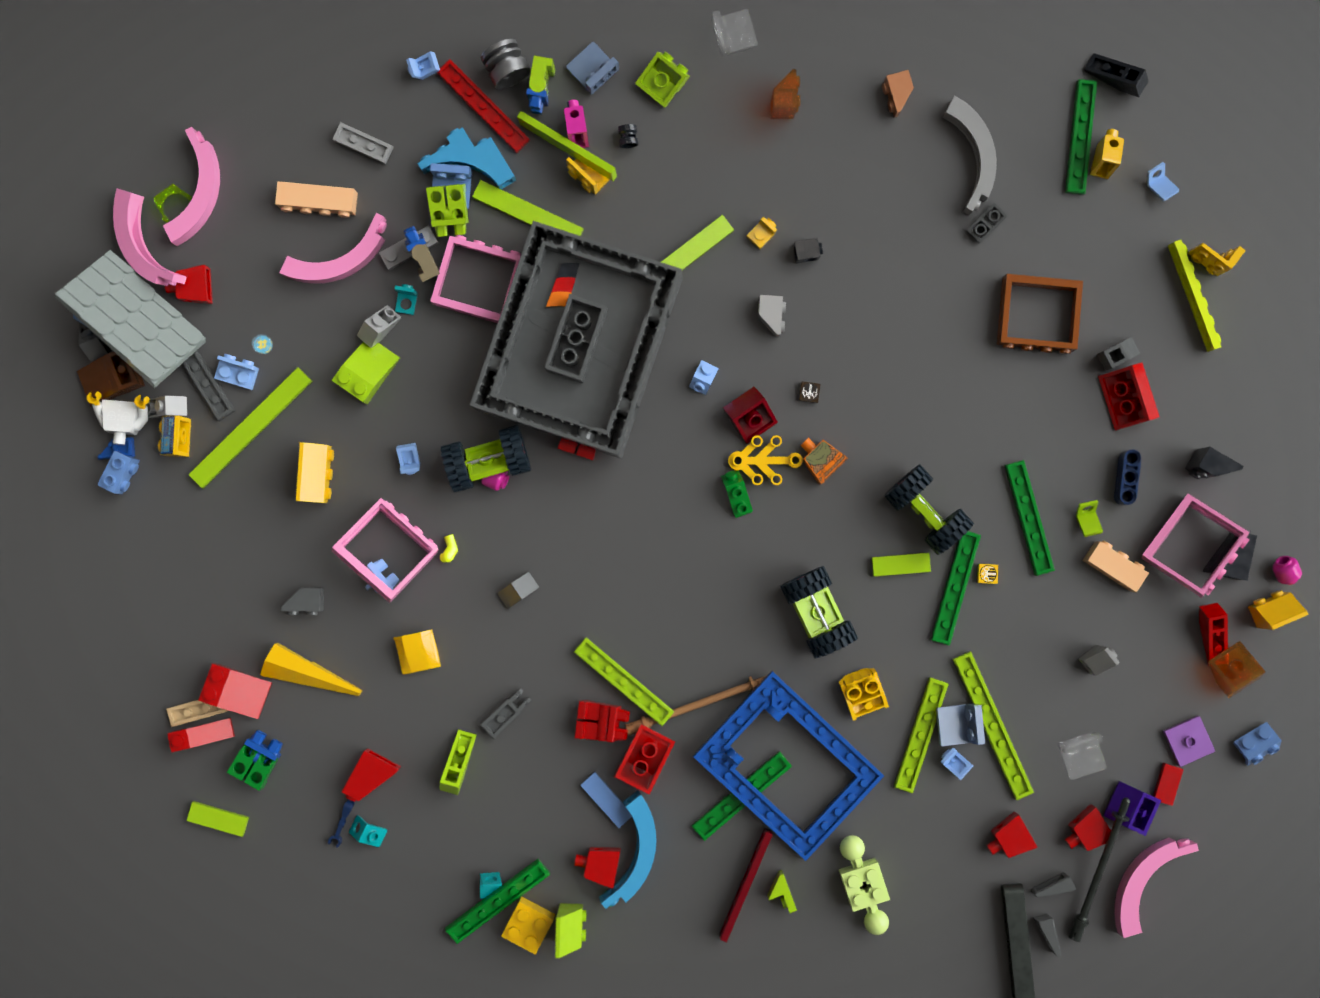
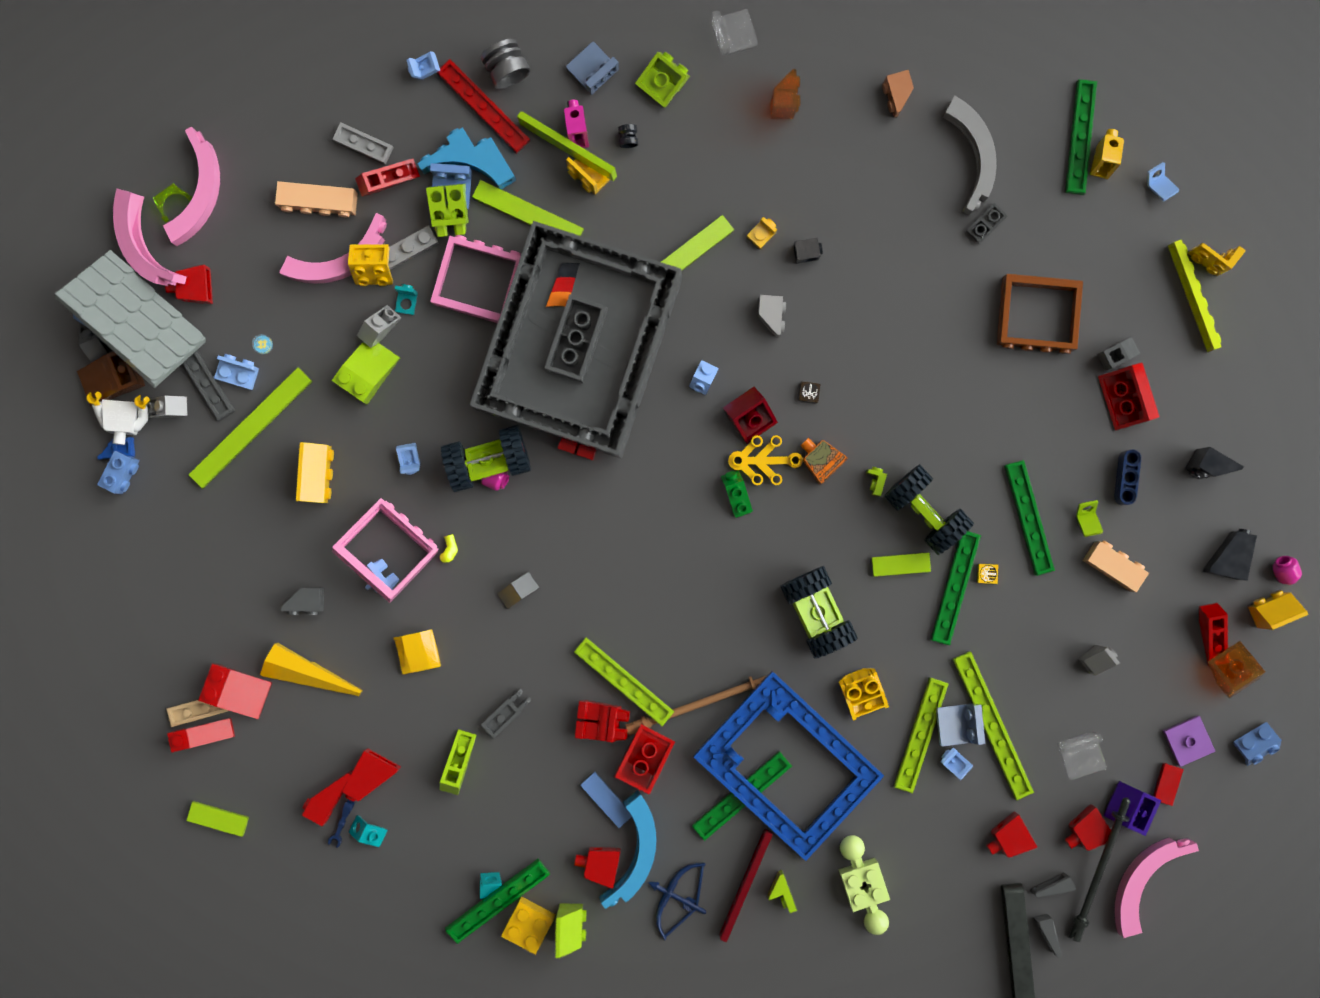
(174, 436): yellow slope -> none
(258, 757): green hips -> none
(322, 804): none -> red slope
(370, 264): none -> yellow bracket
(386, 177): none -> red slope
(420, 252): dark tan hips -> none
(538, 91): lime hips -> none
(687, 903): none -> dark blue piece
(878, 483): none -> lime bracket
(1118, 74): black slope -> none
(1190, 501): bright pink window -> none

